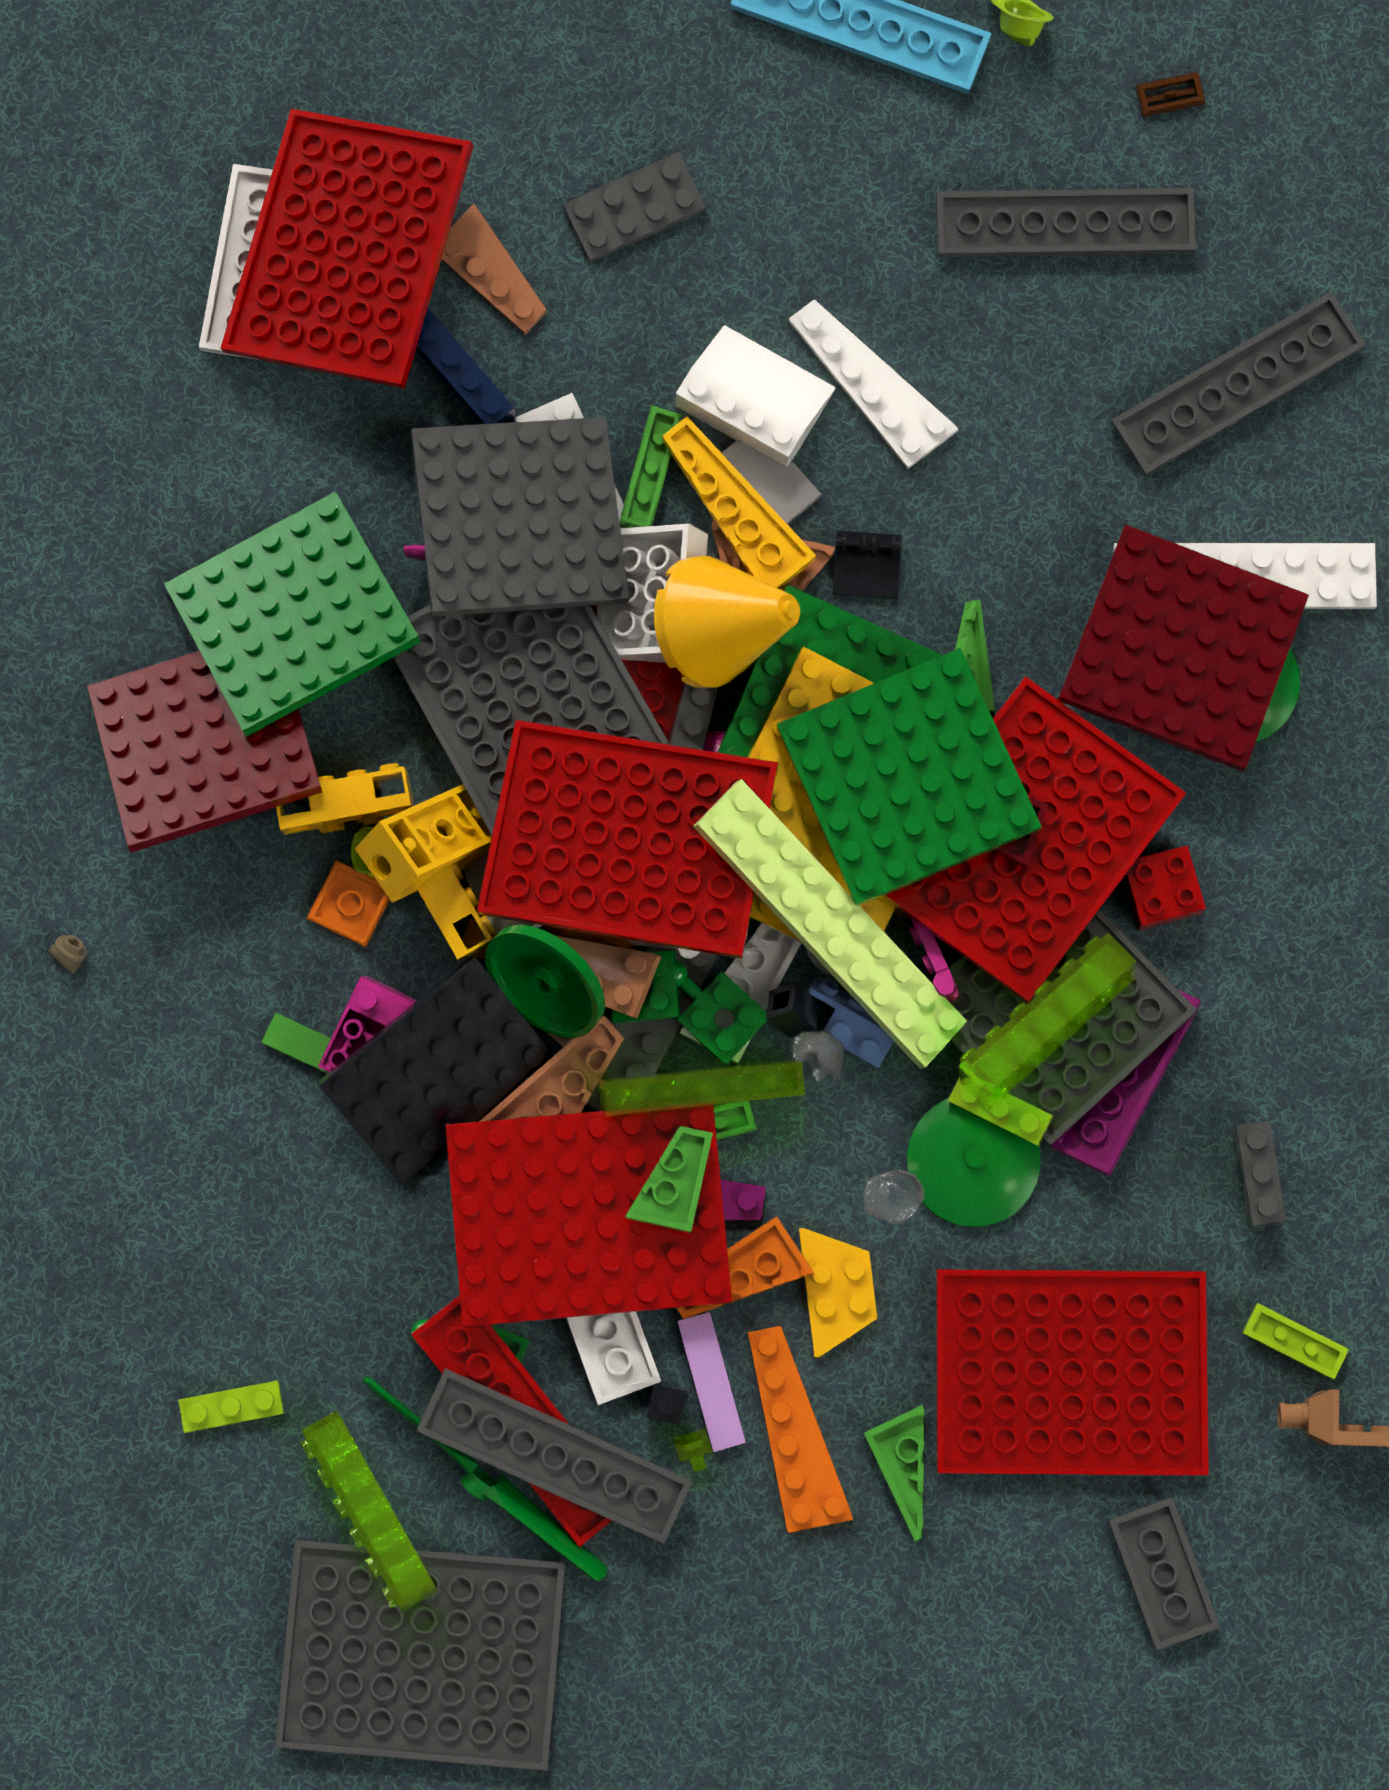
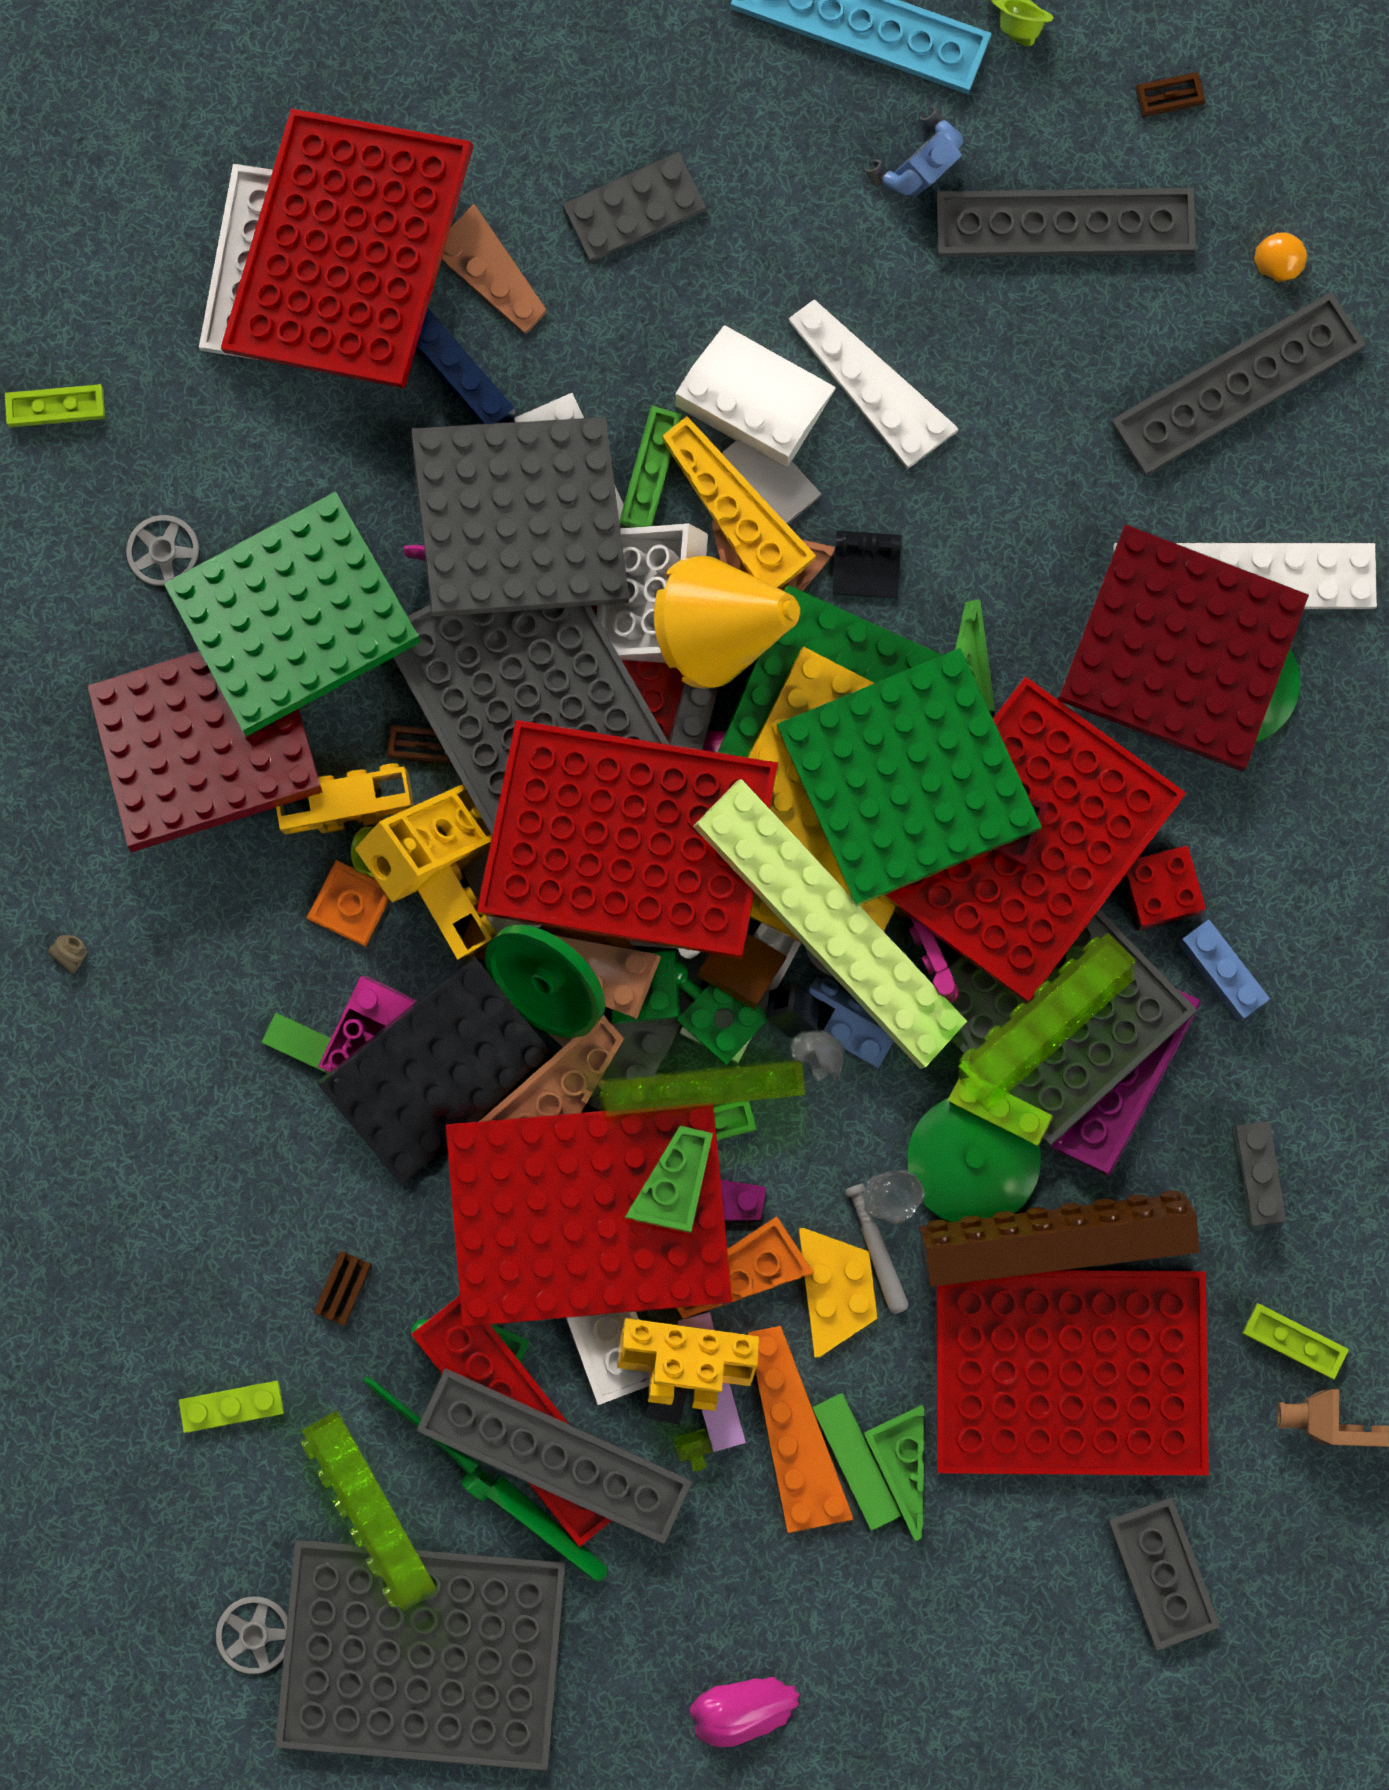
(55, 405): none -> lime plate
(161, 549): none -> light grey wheel
(252, 1635): none -> light grey wheel
(342, 1288): none -> reddish brown tile
(392, 754): none -> reddish brown tile
(687, 1359): none -> yellow piece
(742, 1711): none -> dark pink hair
(746, 977): none -> reddish brown tile
(856, 1461): none -> bright green tile
(882, 1263): none -> light grey piece
(926, 163): none -> medium blue torso
(1059, 1238): none -> reddish brown brick
(1223, 971): none -> medium blue brick
(1281, 256): none -> light orange hair

